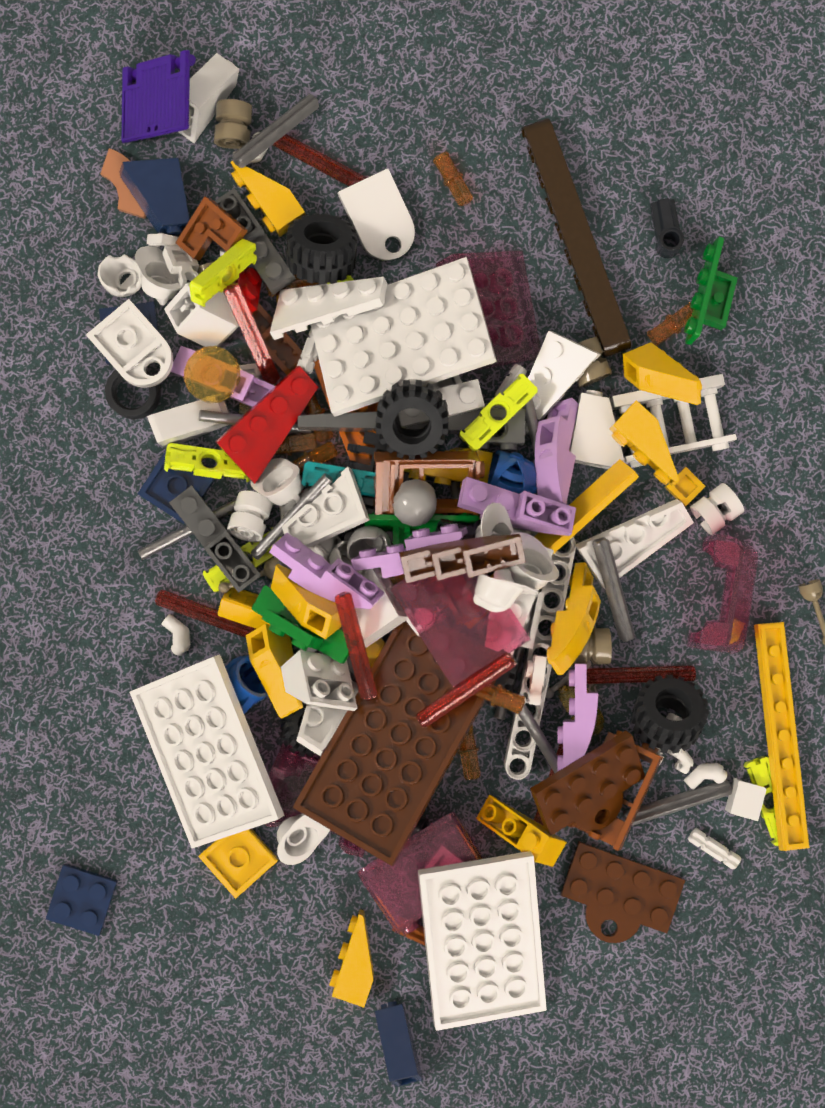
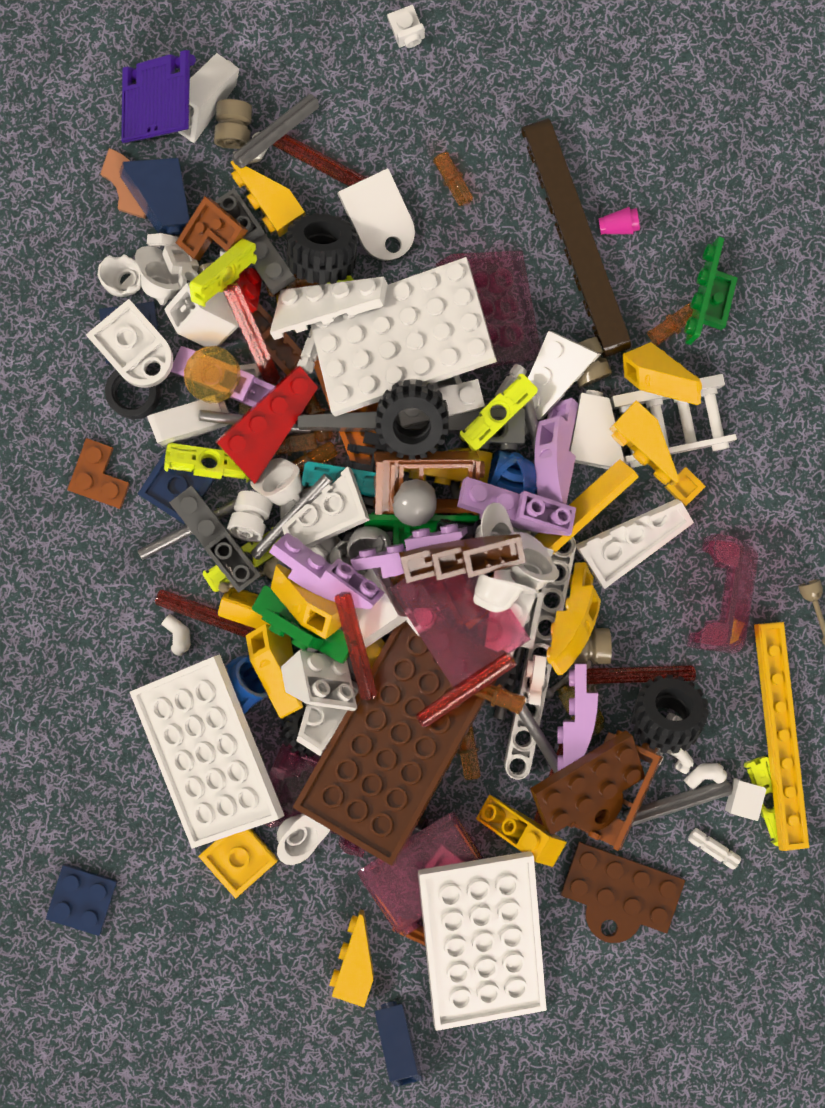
(90, 476): none -> dark orange plate
(406, 27): none -> white bracket
(613, 589): flat silver axle -> none
(620, 222): none -> dark pink cone
(666, 226): black piece -> none
(707, 508): white wheel -> none

